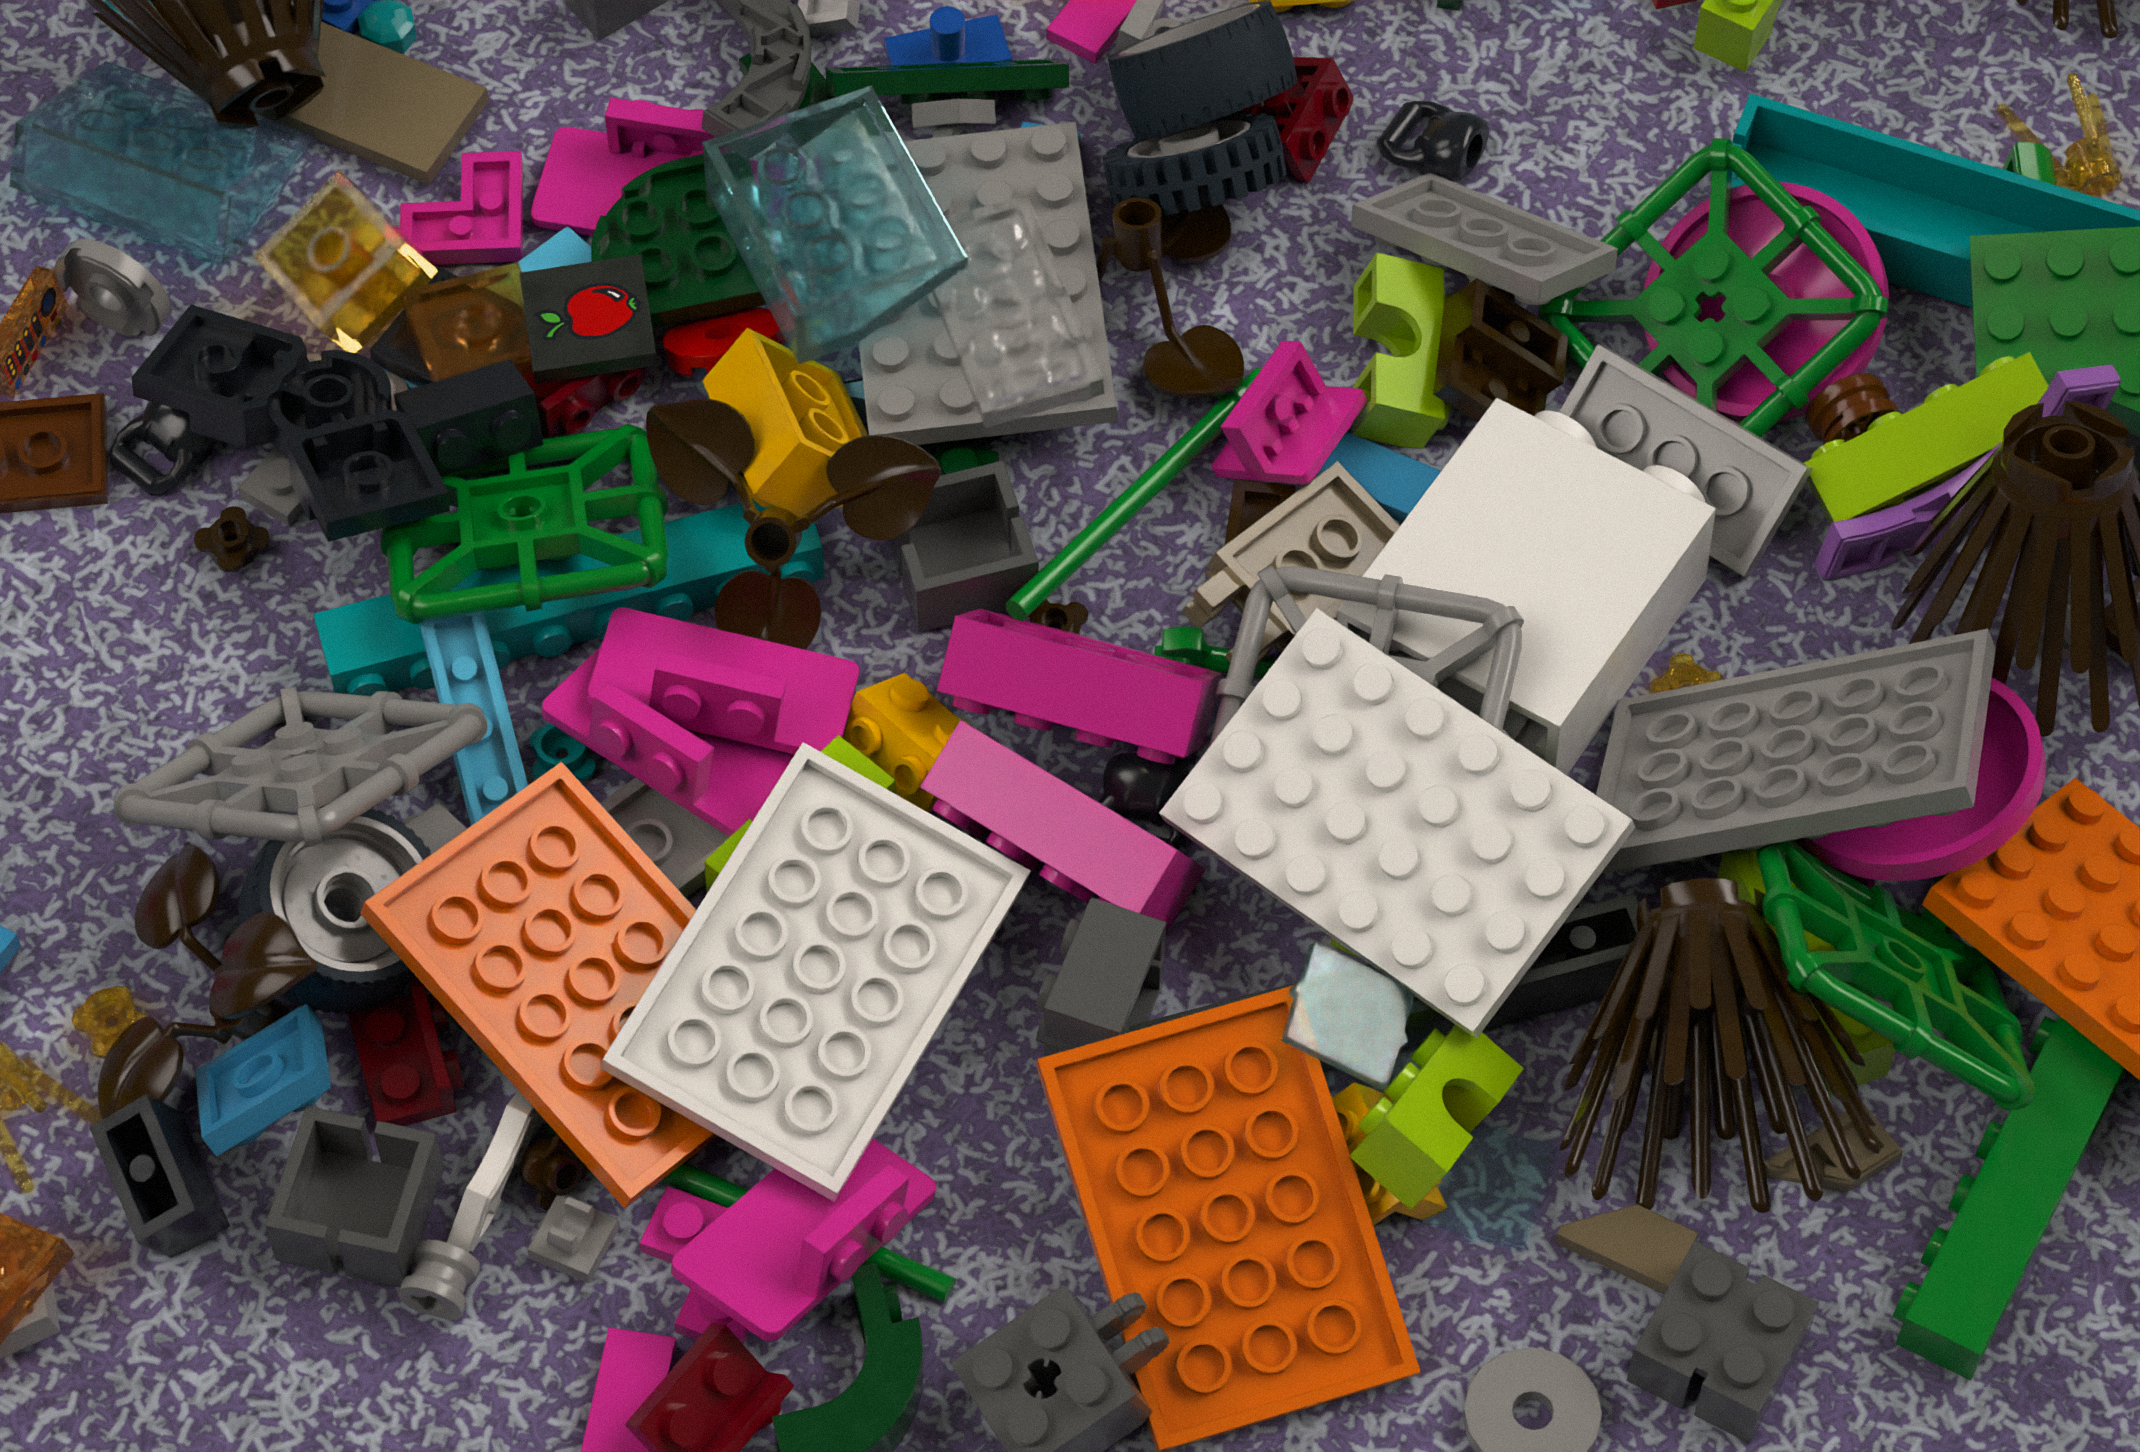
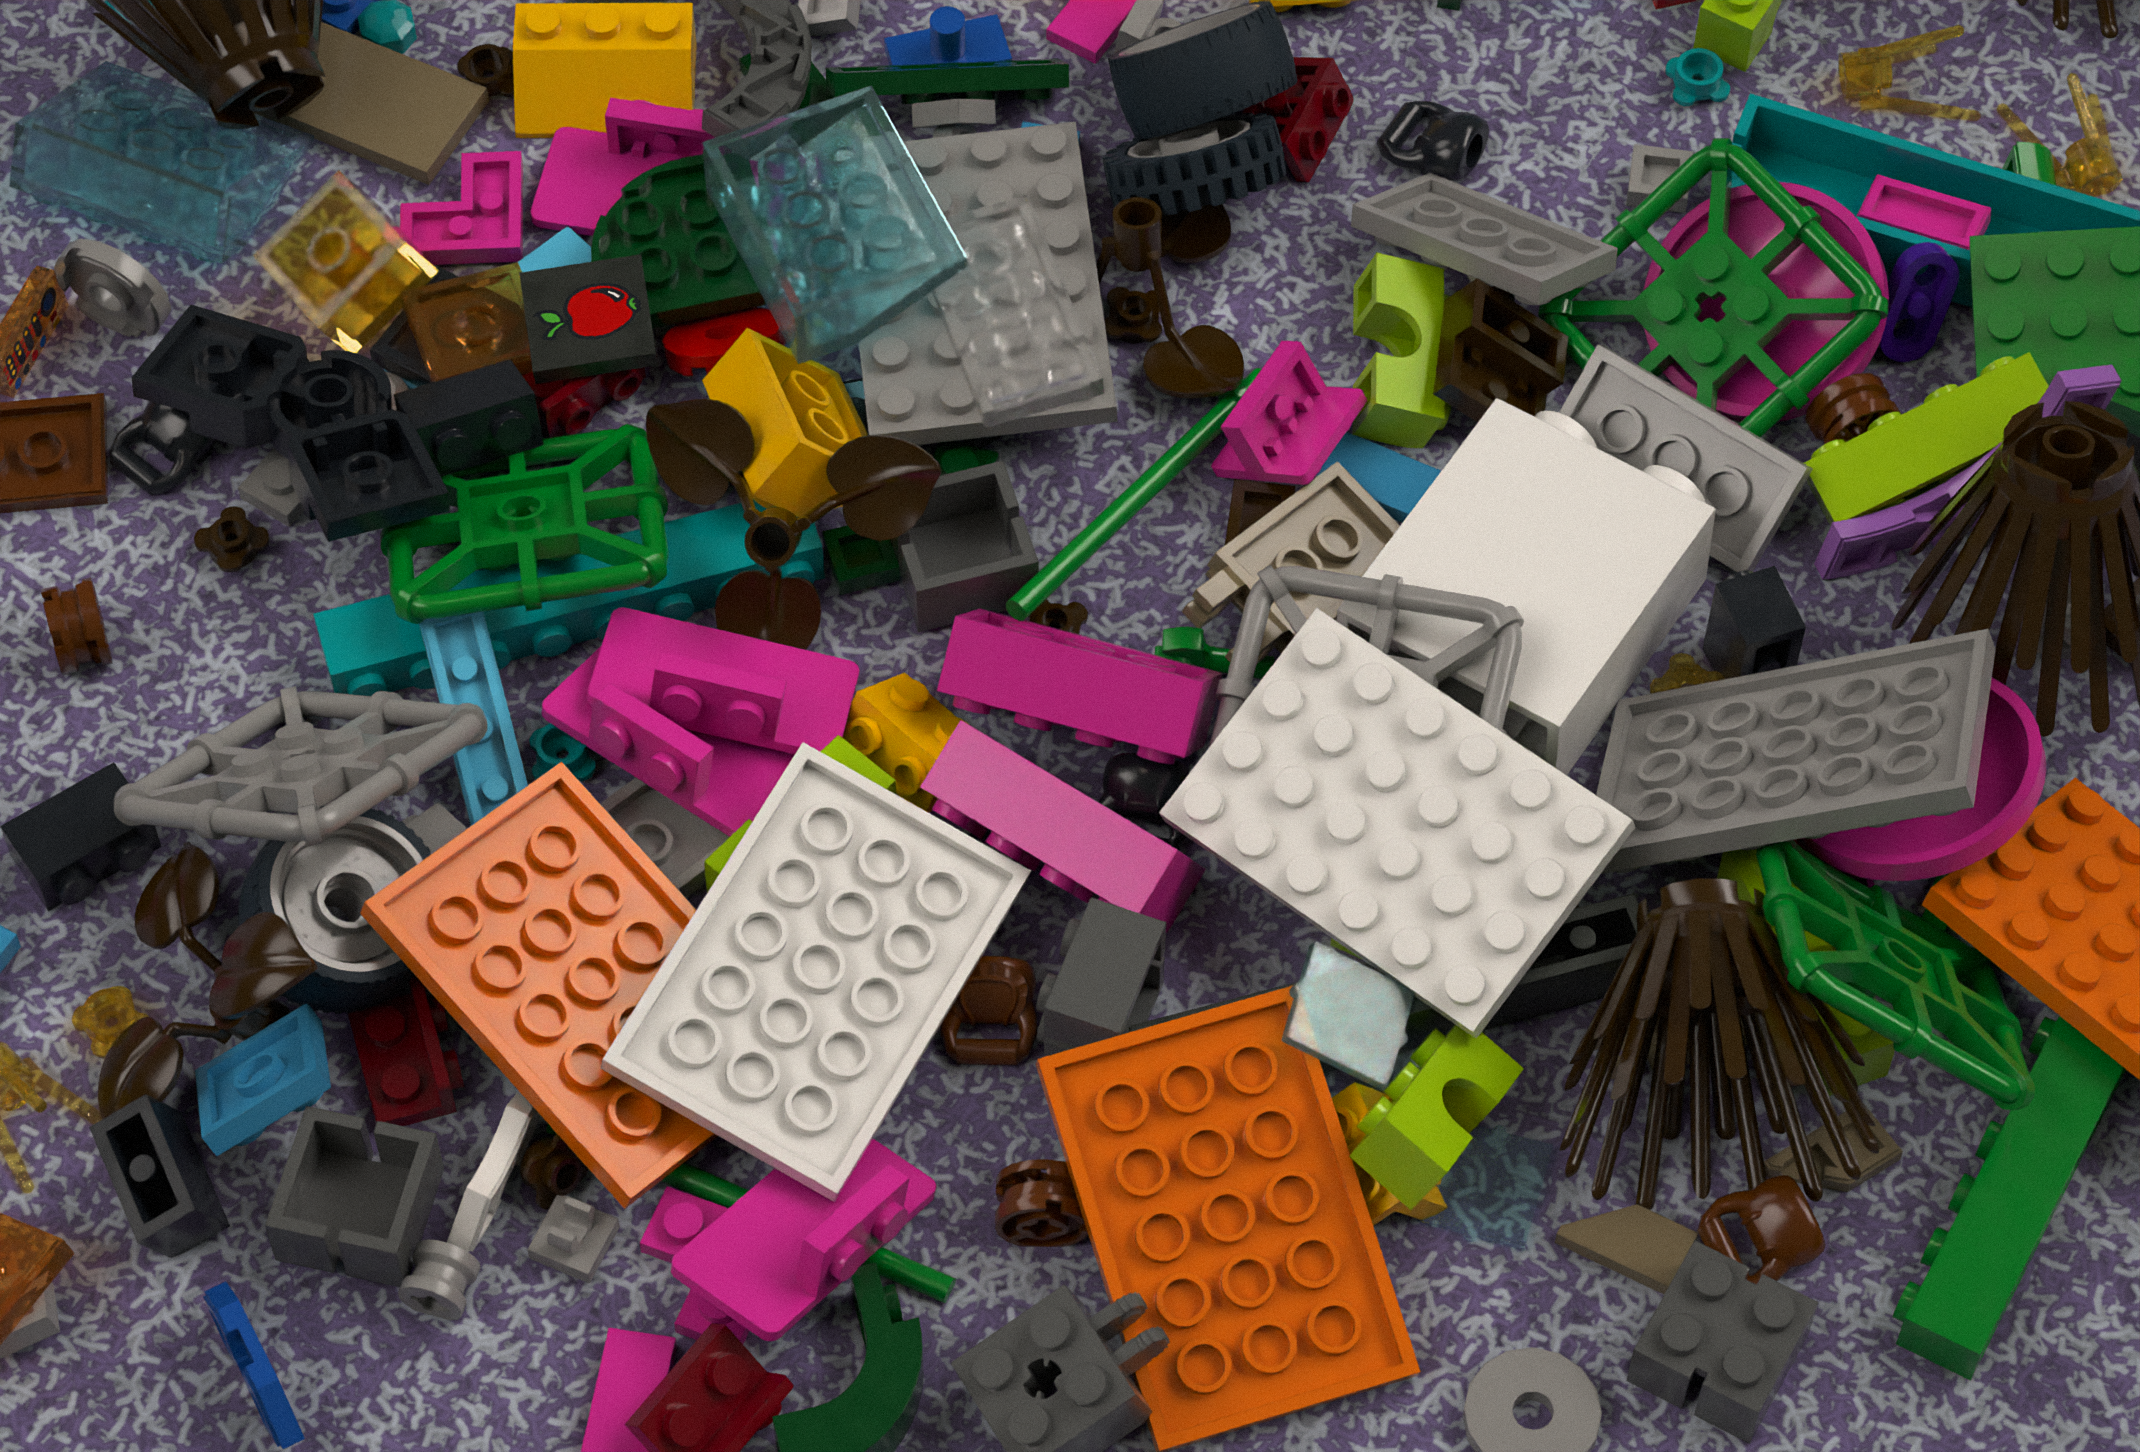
(76, 626): none -> reddish brown wheel
(77, 840): none -> black brick
(253, 1364): none -> blue tile
(487, 59): none -> dark brown plate
(584, 53): none -> yellow slope
(859, 561): none -> dark green plate
(995, 993): none -> reddish brown piece
(1037, 1205): none -> reddish brown wheel
(1133, 327): none -> dark brown plate
(1650, 168): none -> light grey plate
(1702, 64): none -> teal plate
(1752, 625): none -> black brick
(1776, 1222): none -> reddish brown piece
(1870, 70): none -> clear yellow plant
(1920, 299): none -> dark purple plate
(1924, 211): none -> dark pink tile

